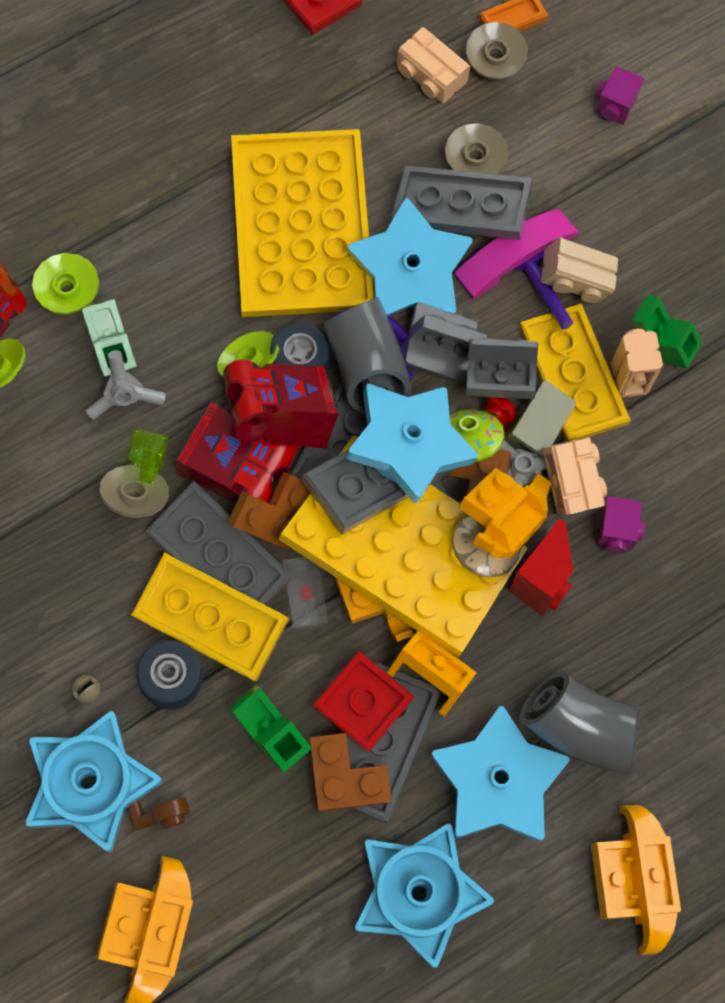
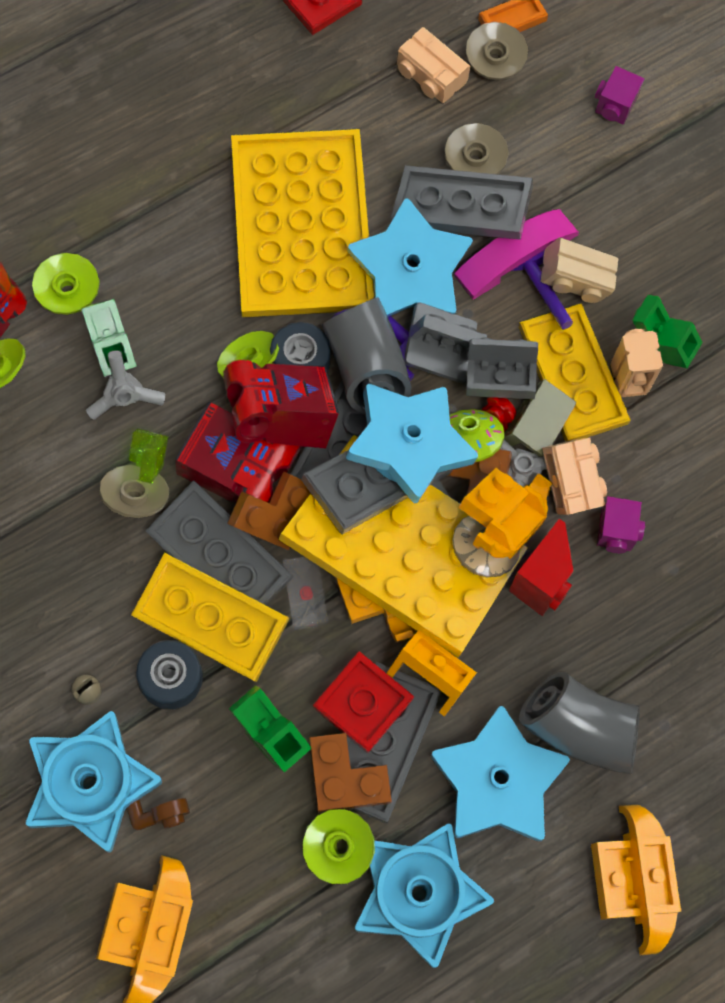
(321, 846): none -> lime dish

